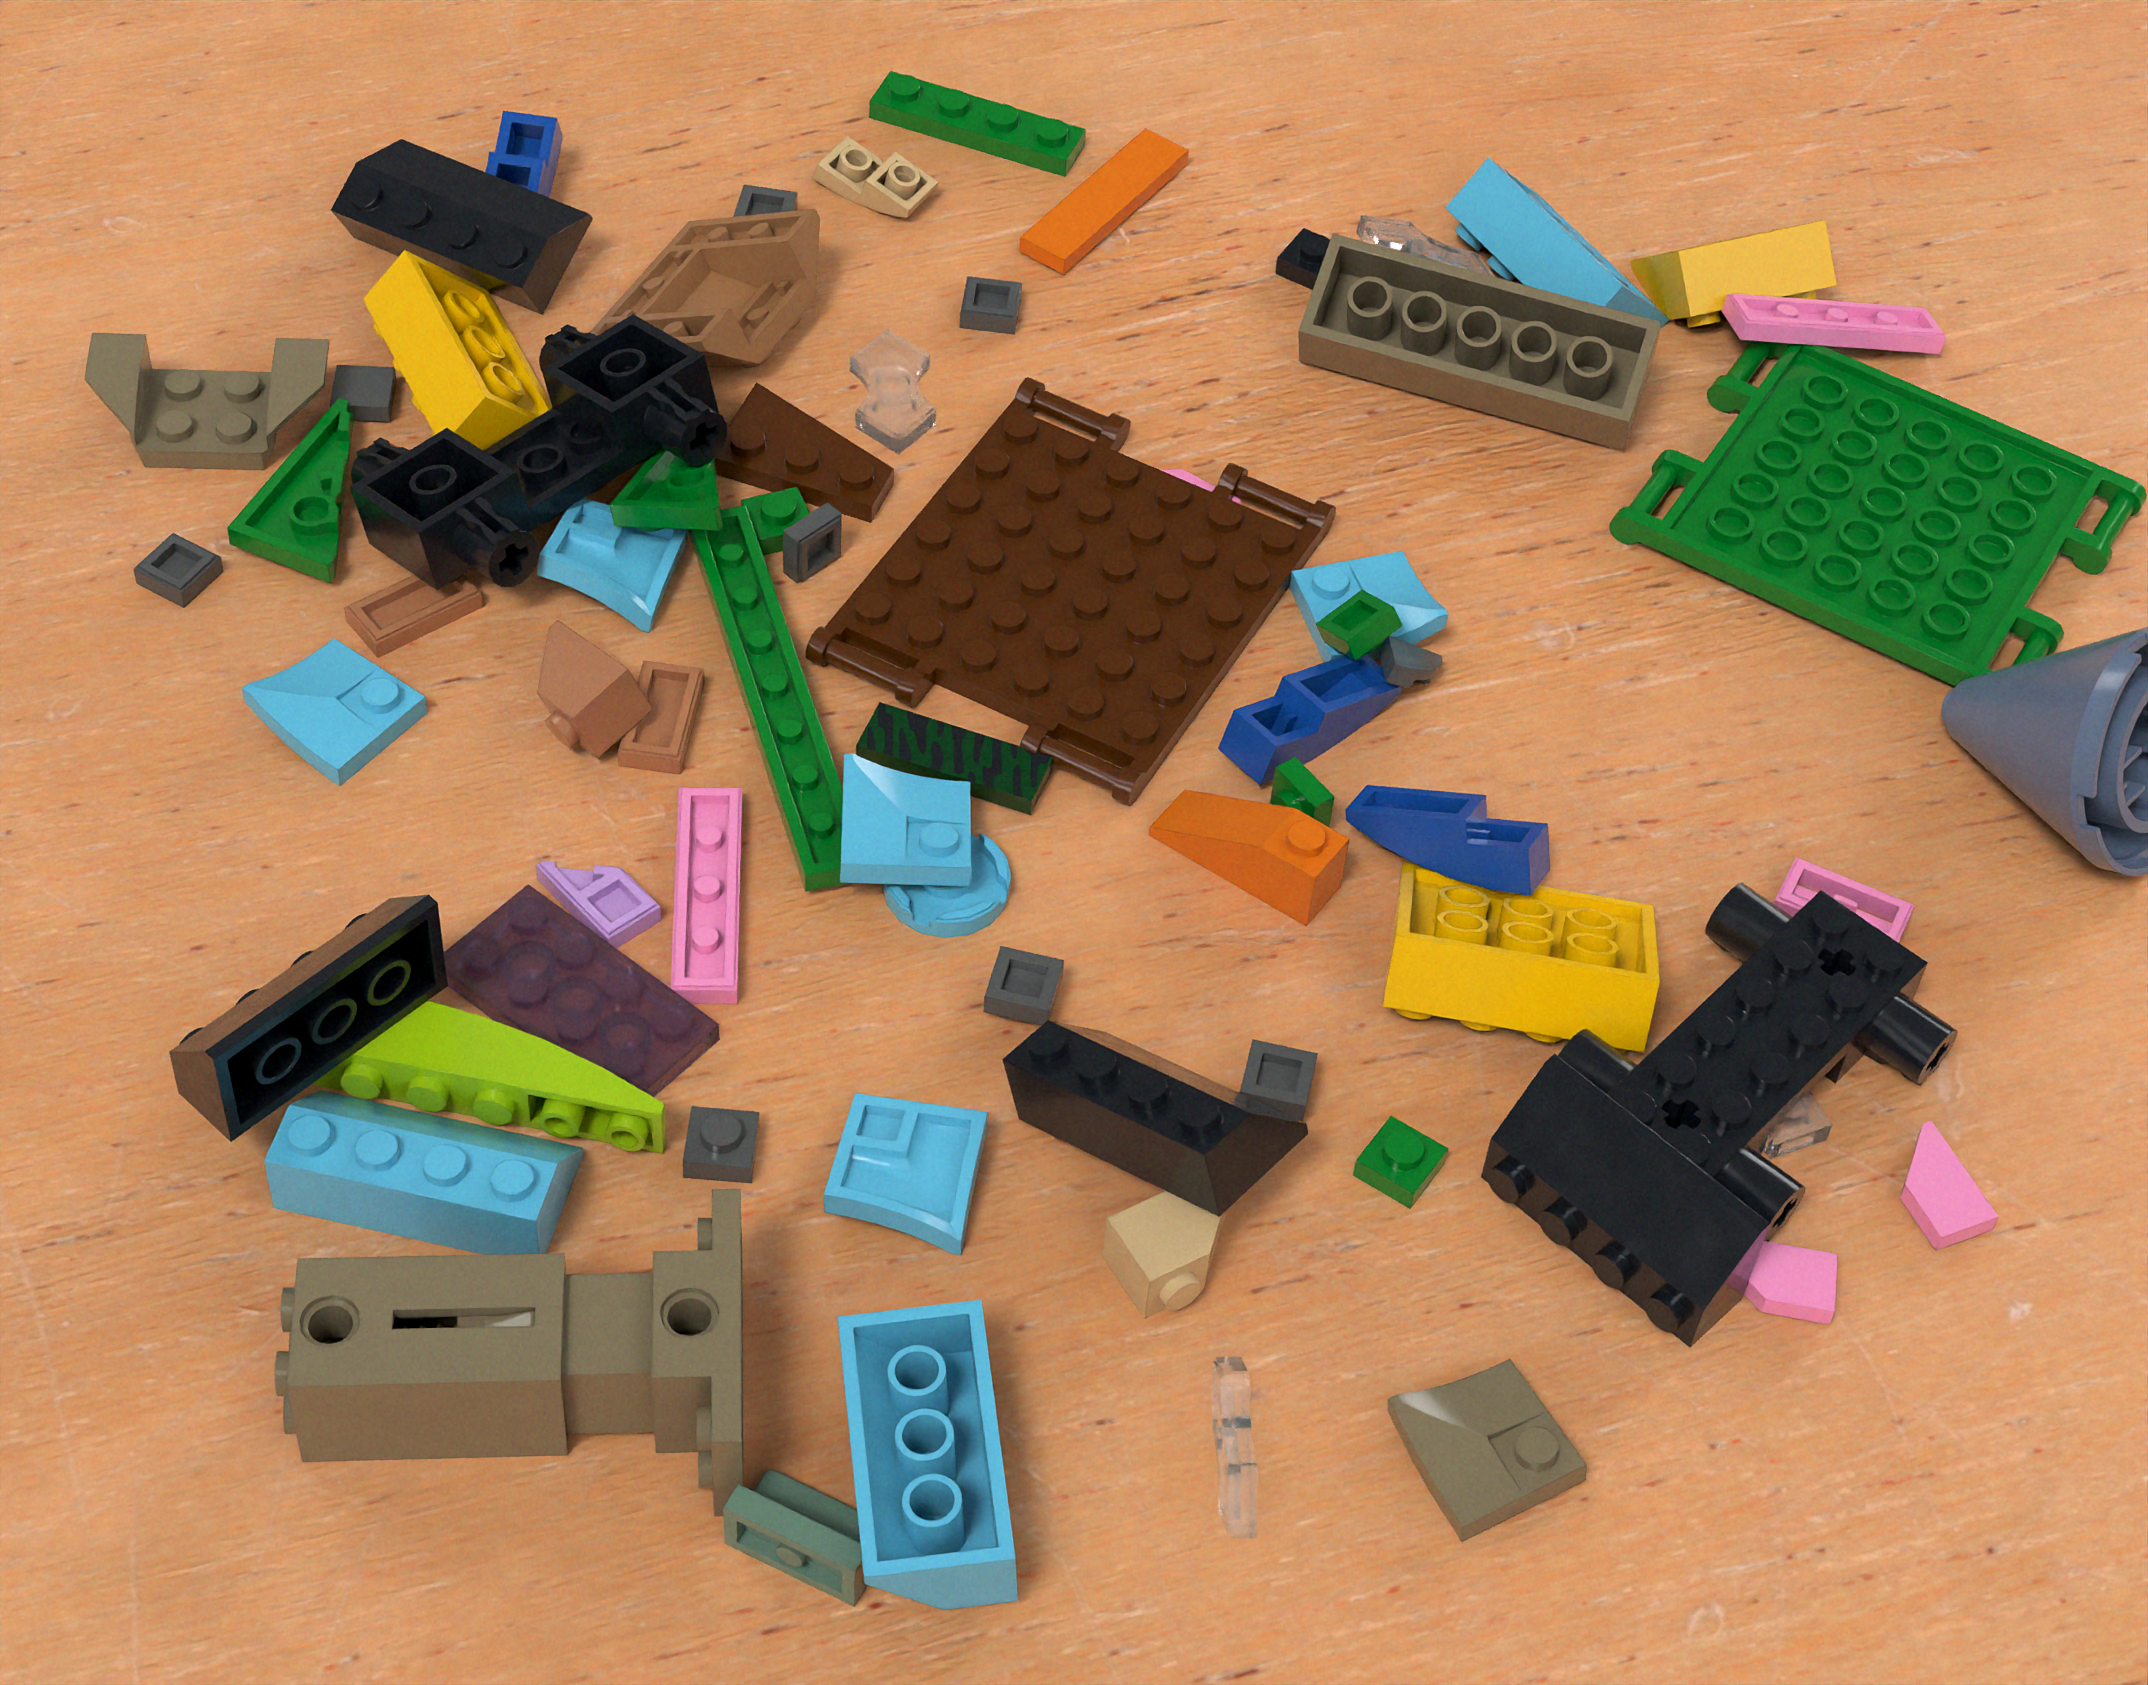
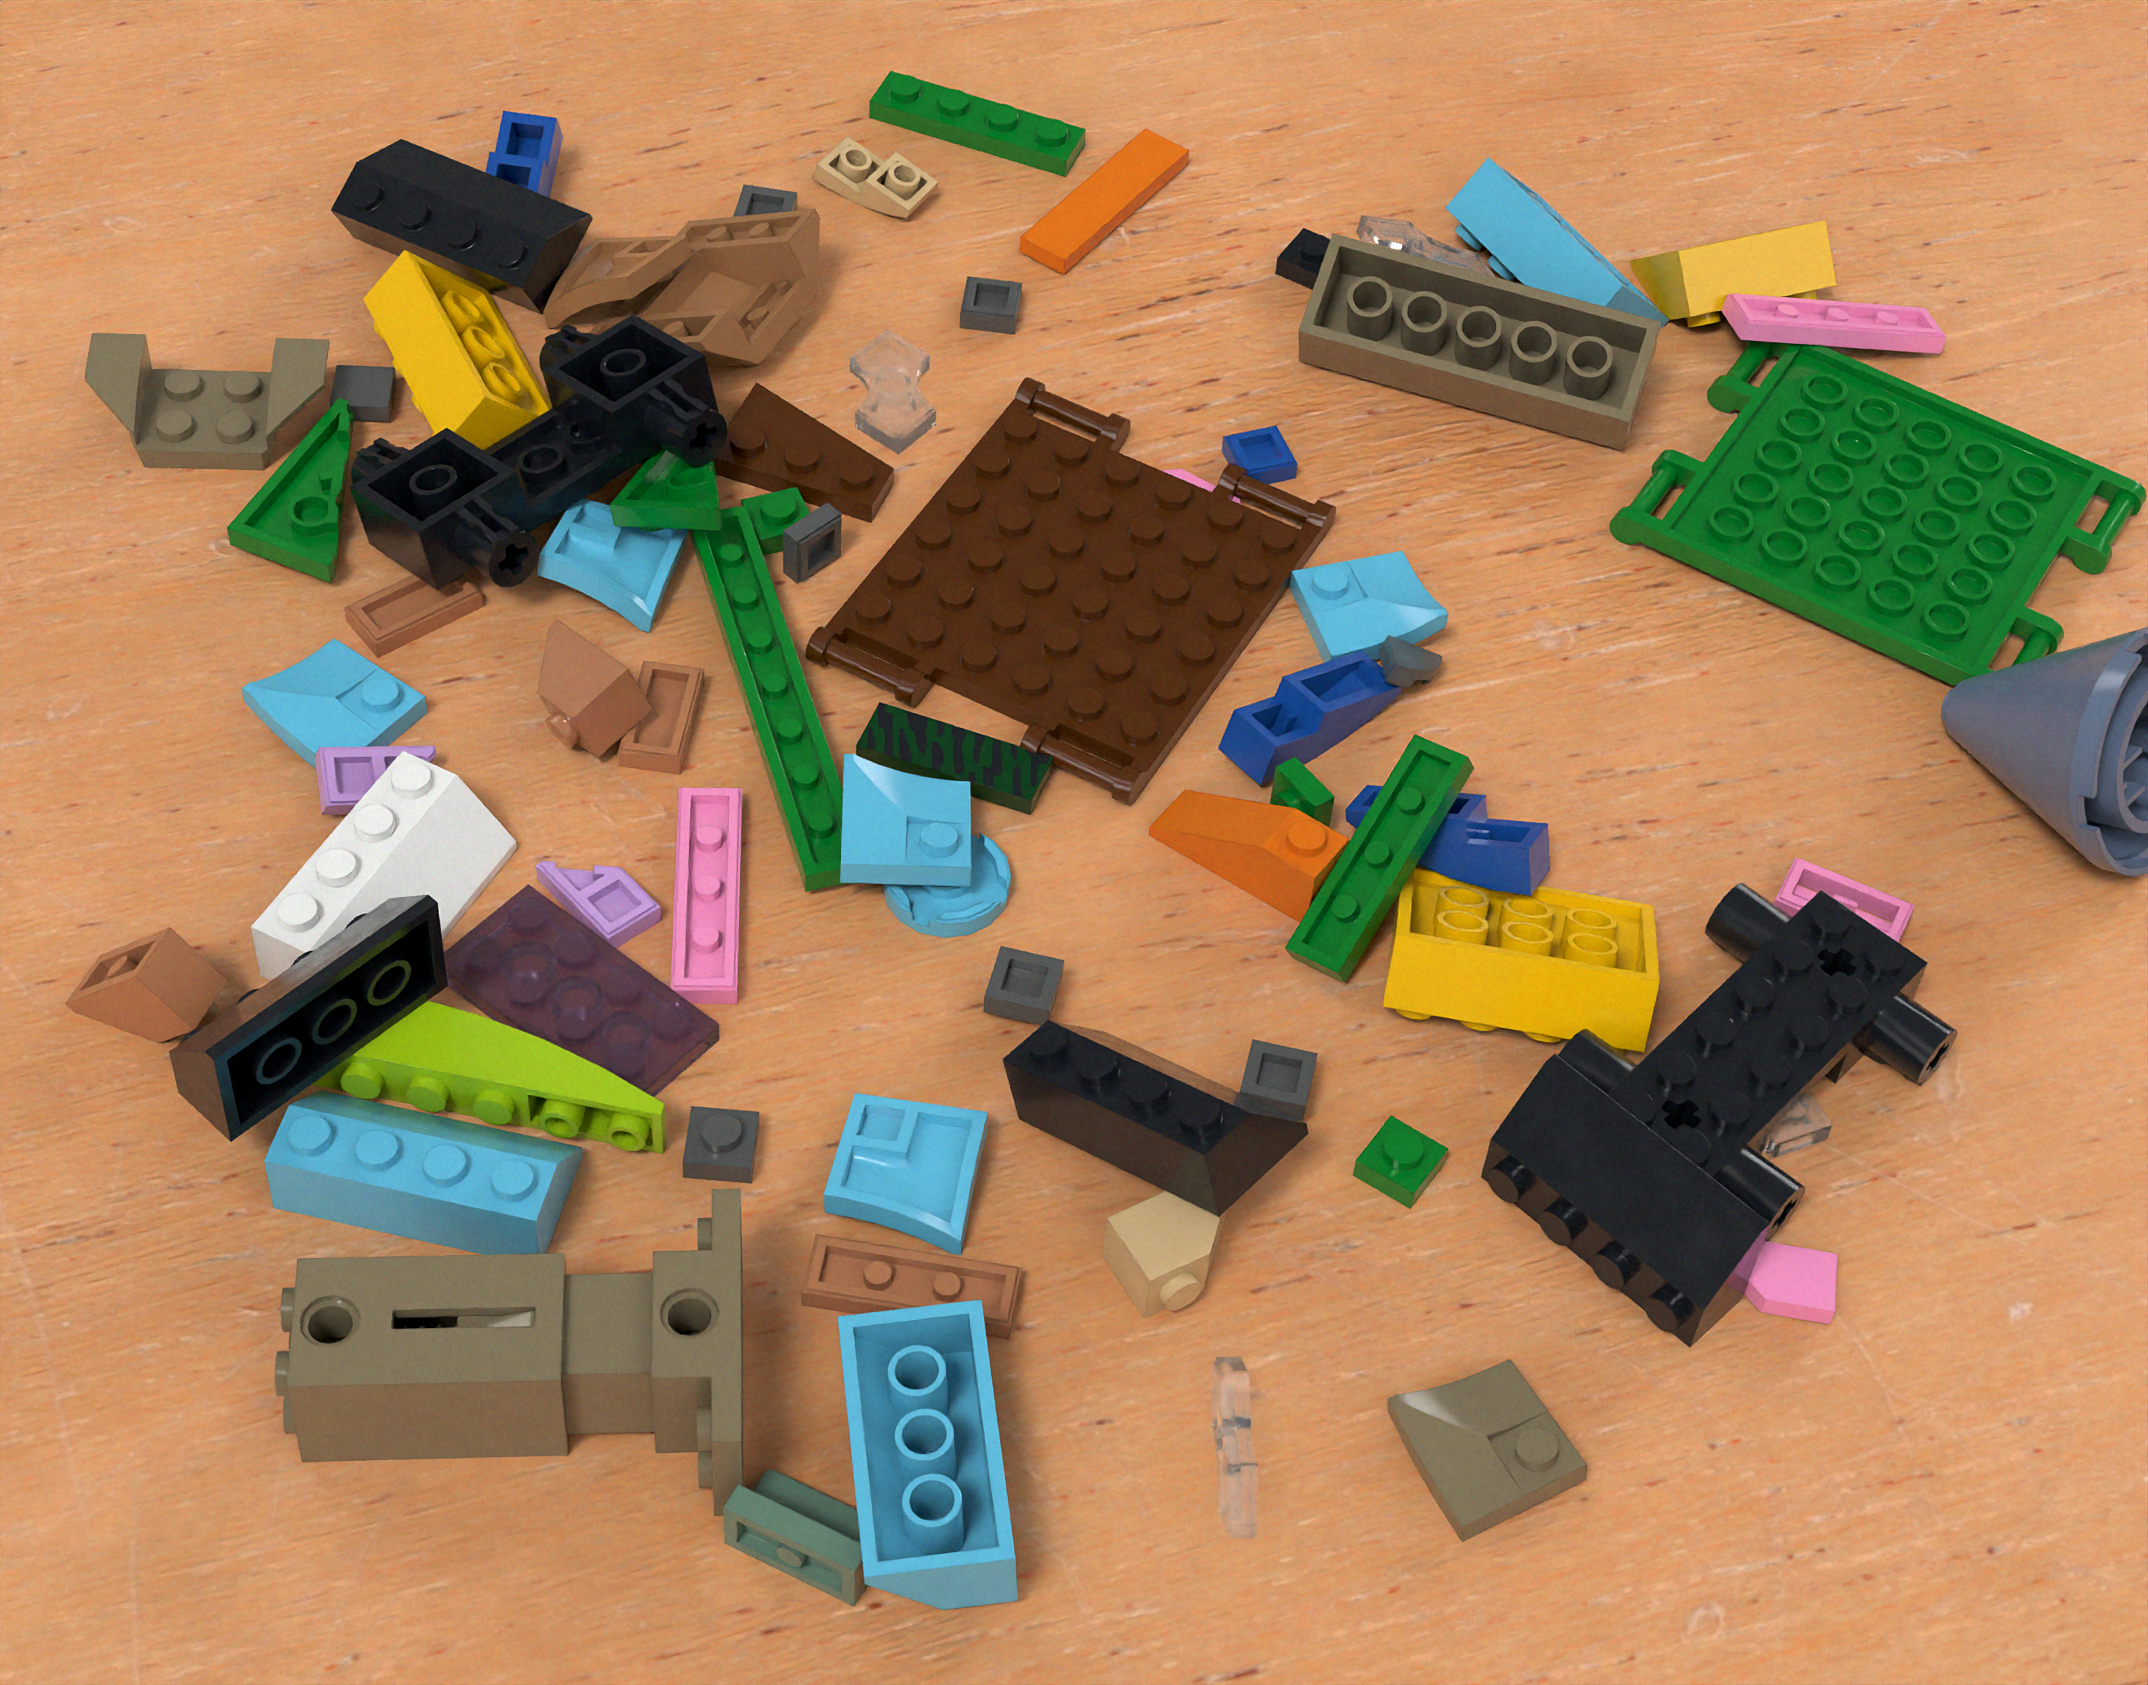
(150, 988): none -> nougat slope
(178, 570): dark grey tile -> none
(349, 772): none -> lavender tile
(404, 838): none -> white slope
(614, 271): none -> medium nougat plate
(879, 1277): none -> nougat tile
(1262, 454): none -> blue tile
(1359, 625): green plate -> none
(1379, 858): none -> green plate
(1943, 1193): bright pink tile -> none

